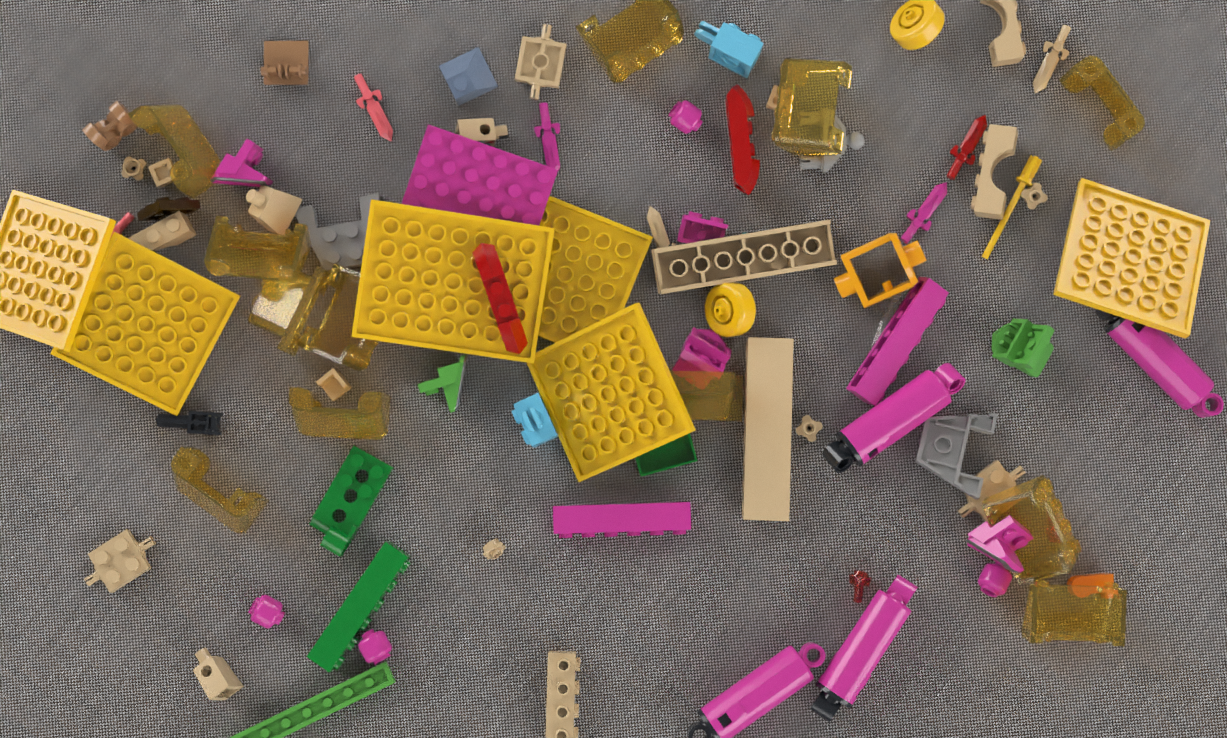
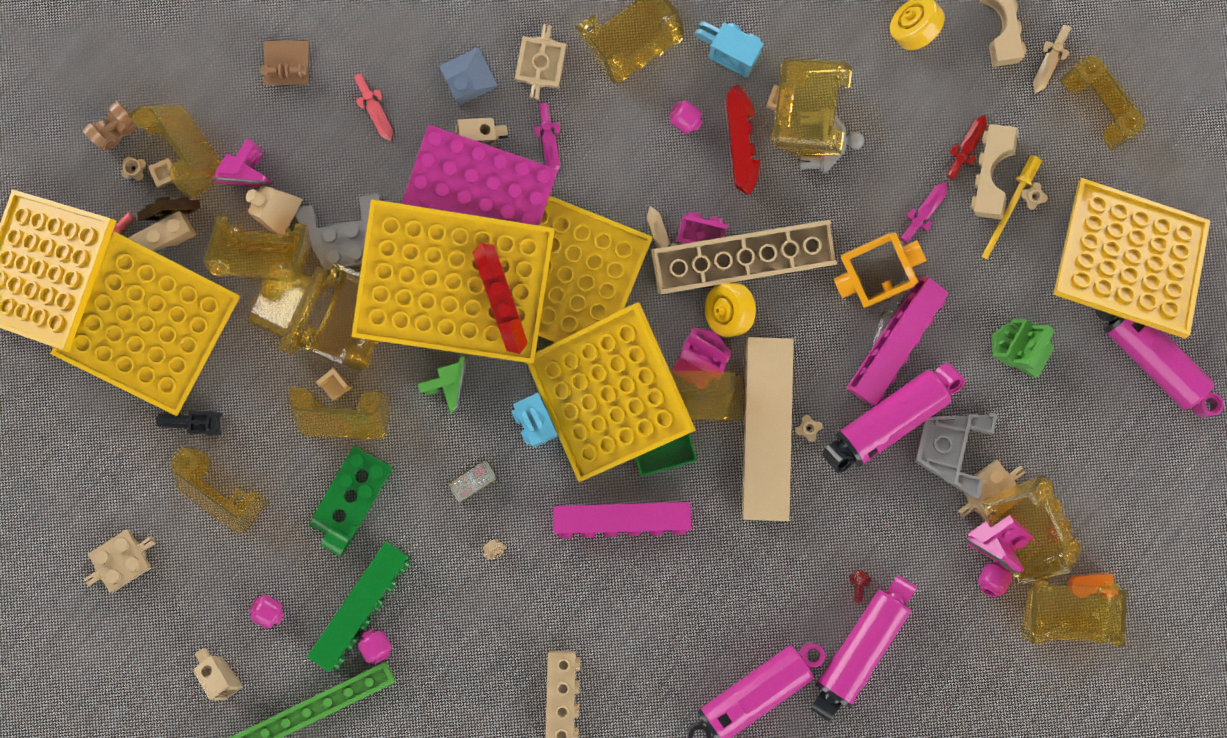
(473, 481): none -> slope

